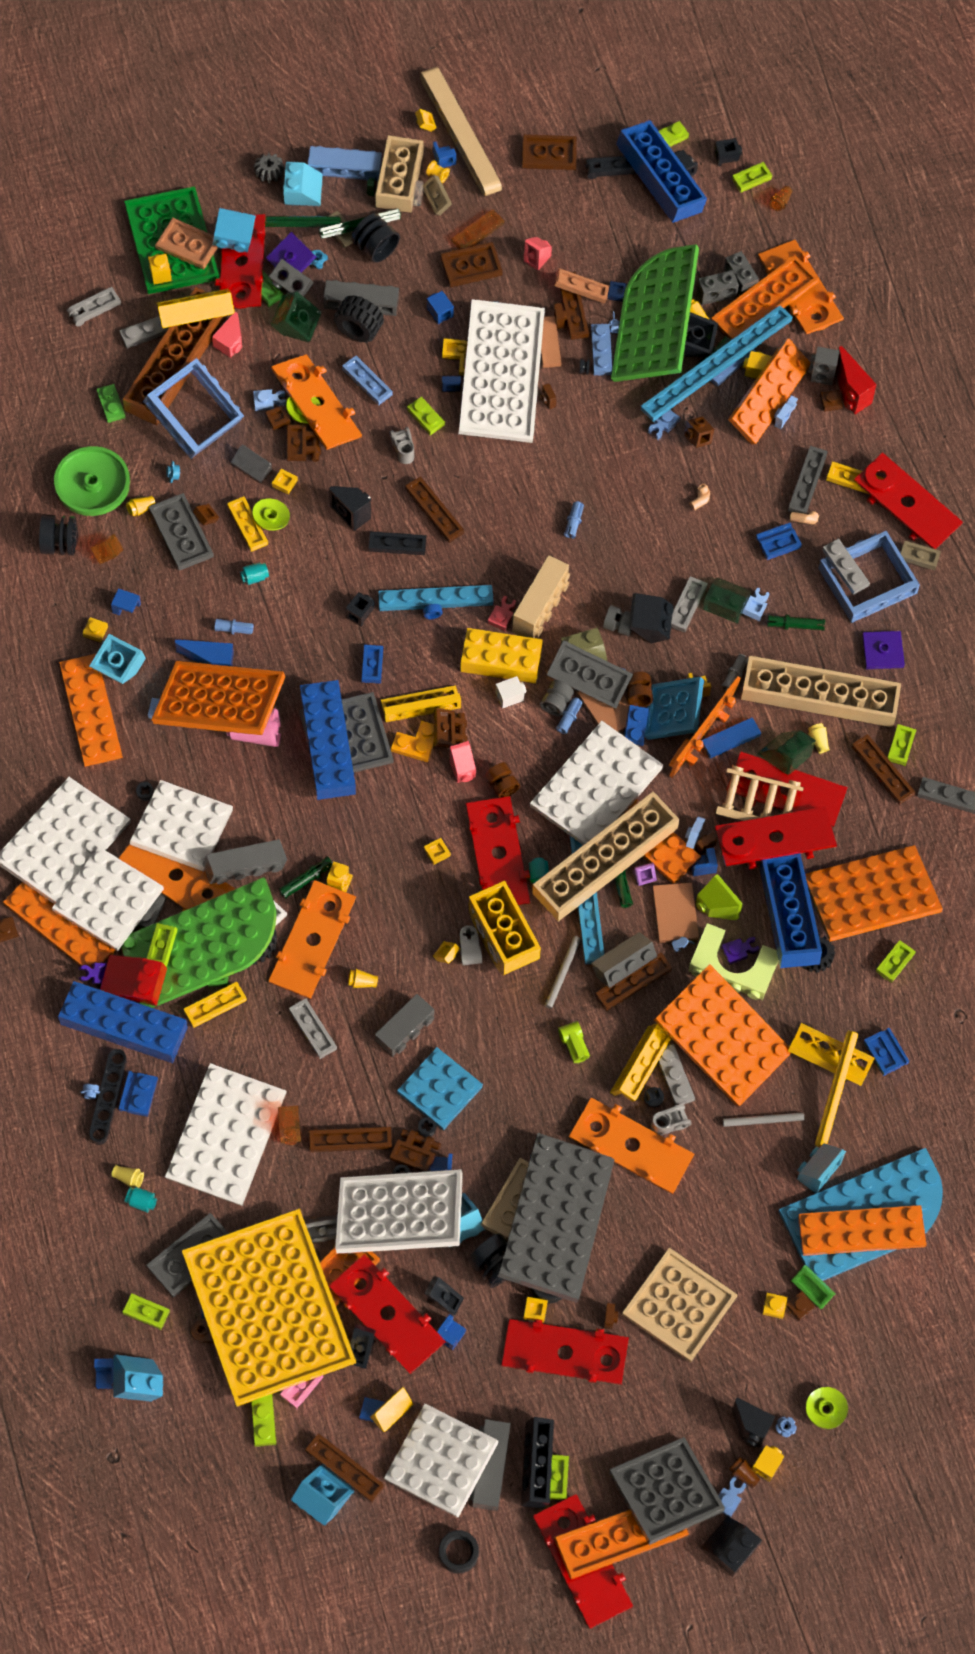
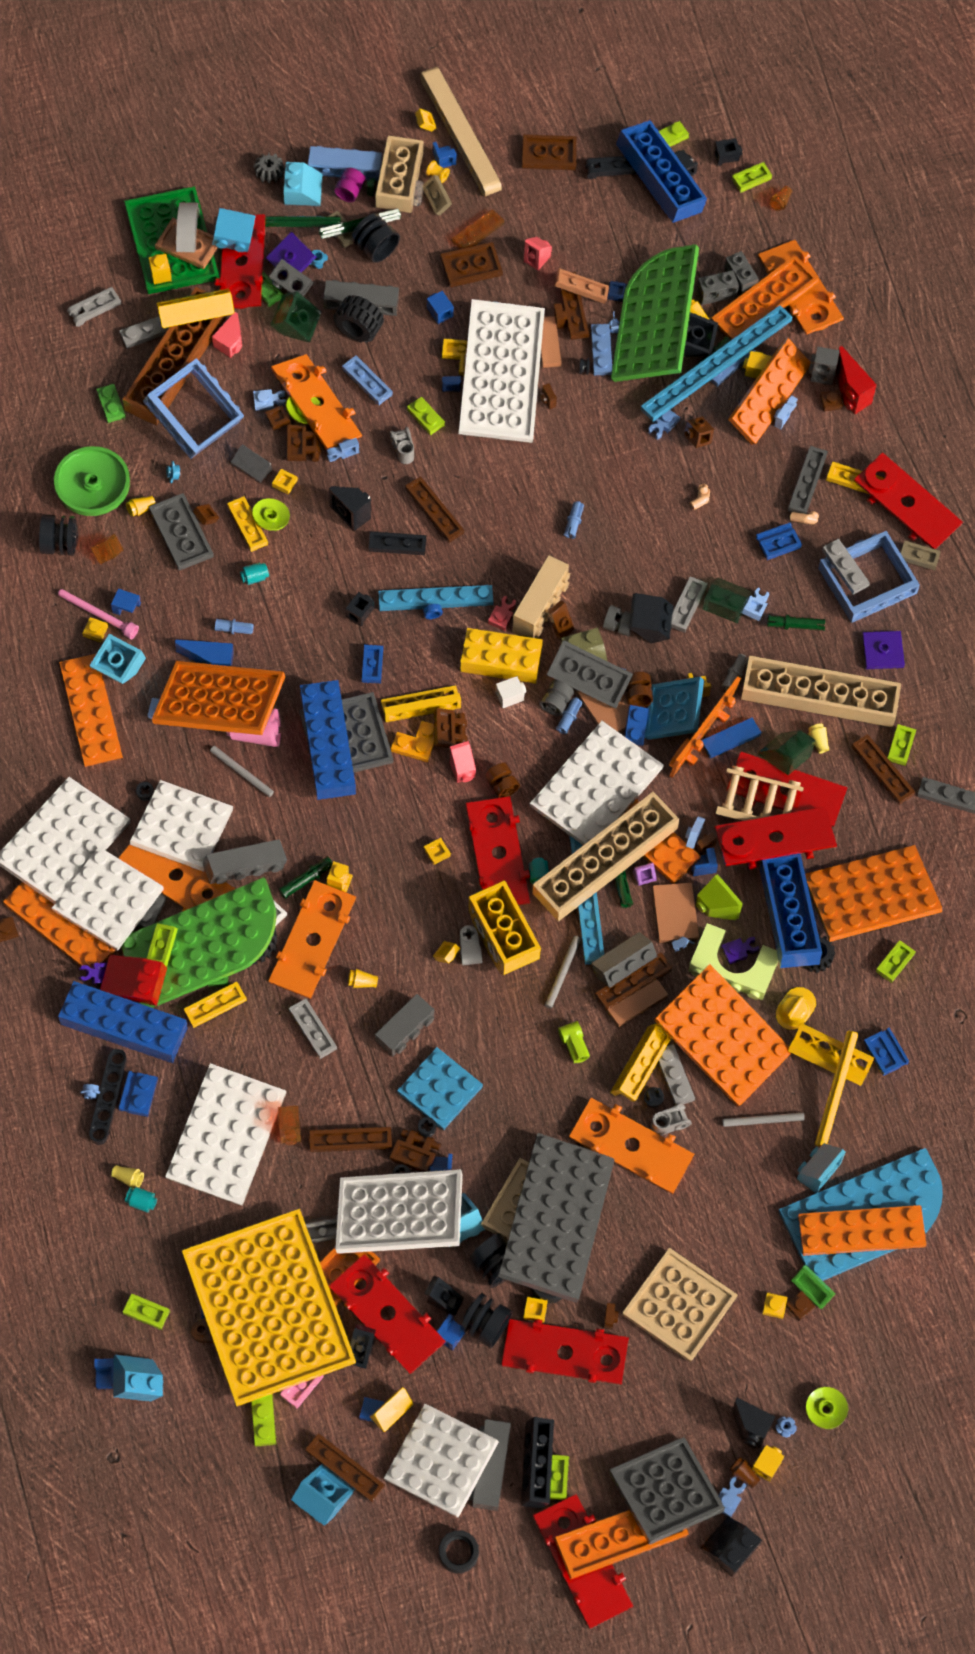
(129, 629): none -> bright pink piece
(171, 1266): dark grey plate -> none
(186, 227): none -> light grey arch
(242, 771): none -> light grey bar
(346, 449): none -> medium blue plate
(349, 185): none -> magenta wheel
(487, 1321): none -> black wheel
(561, 620): none -> reddish brown plate
(637, 1003): none -> nougat tile
(795, 1008): none -> yellow piece

